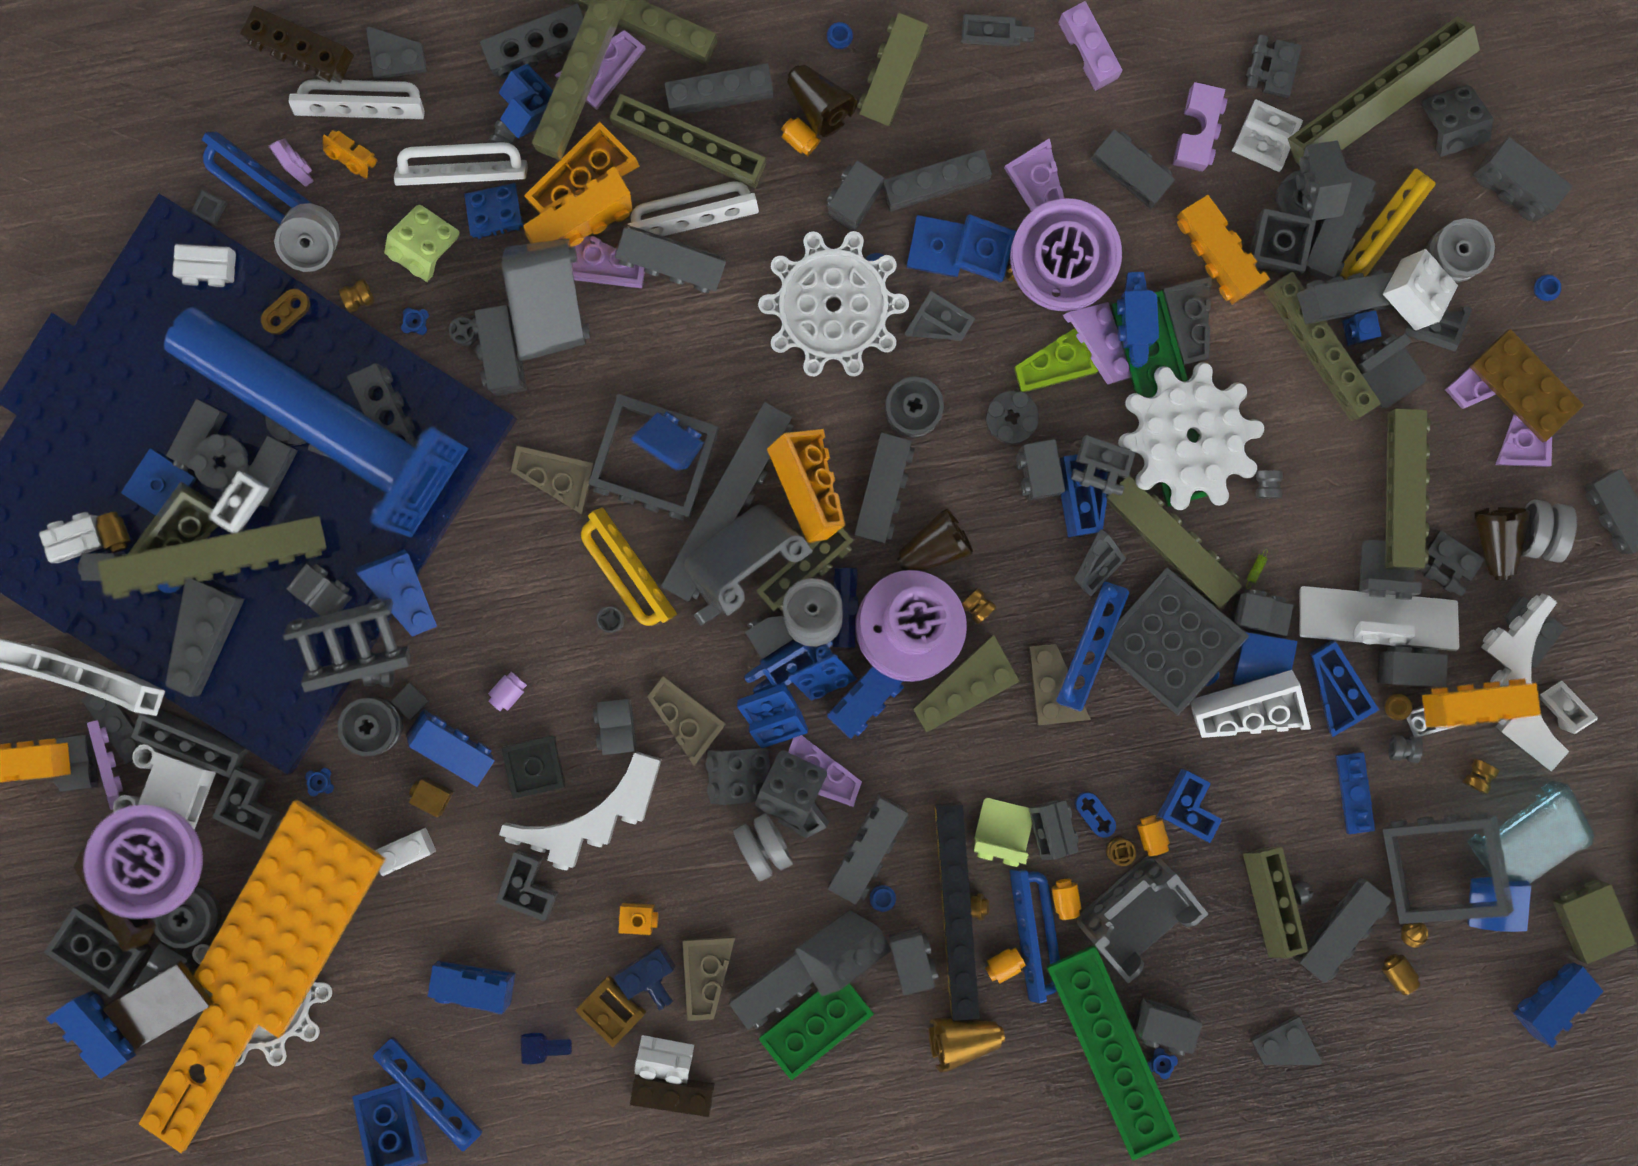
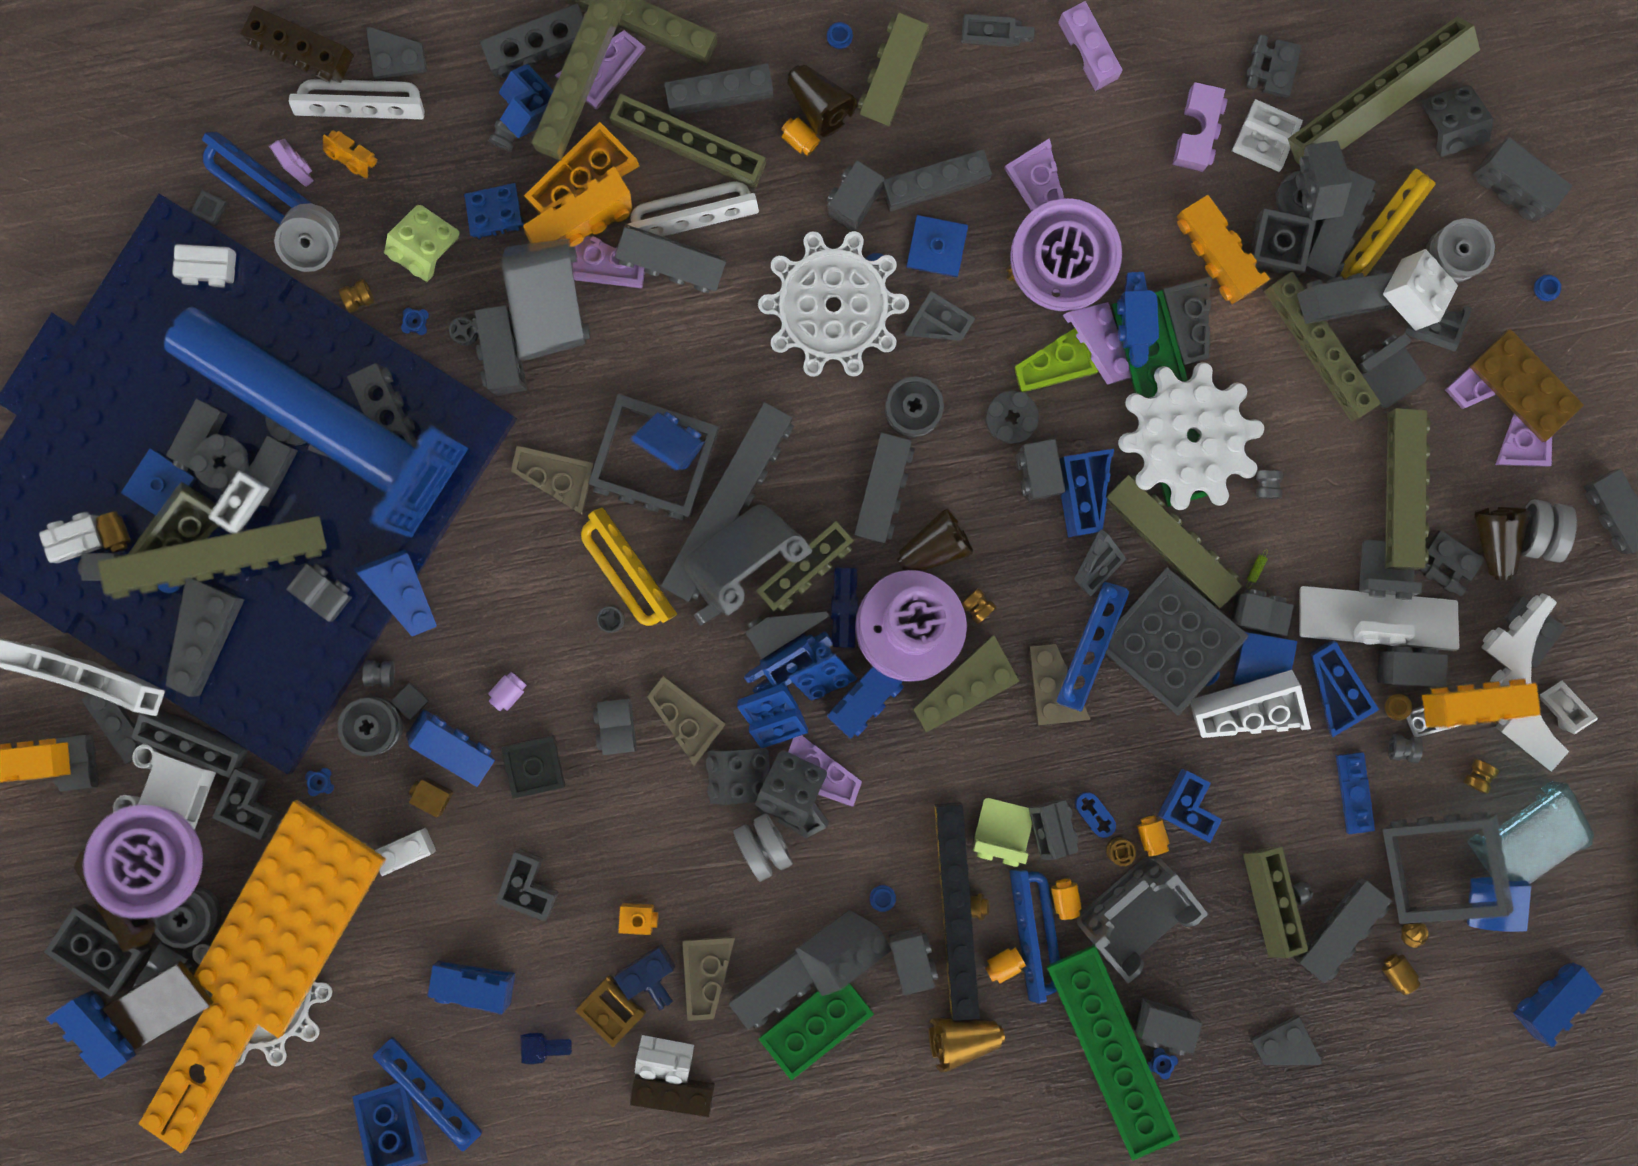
(105, 761): lavender wing -> none
(284, 309): pearl gold plate -> none
(342, 669): dark grey fence -> none
(459, 172): white piece -> none
(565, 839): white arch -> none
(808, 482): light orange wedge -> none
(812, 612): light grey wheel -> none
(868, 849): dark grey wedge -> none
(984, 248): blue plate -> none
(1105, 457): dark grey plate -> none
(1133, 168): dark grey brick -> none
(1361, 328): blue brick -> none
(1594, 921): olive brick -> none

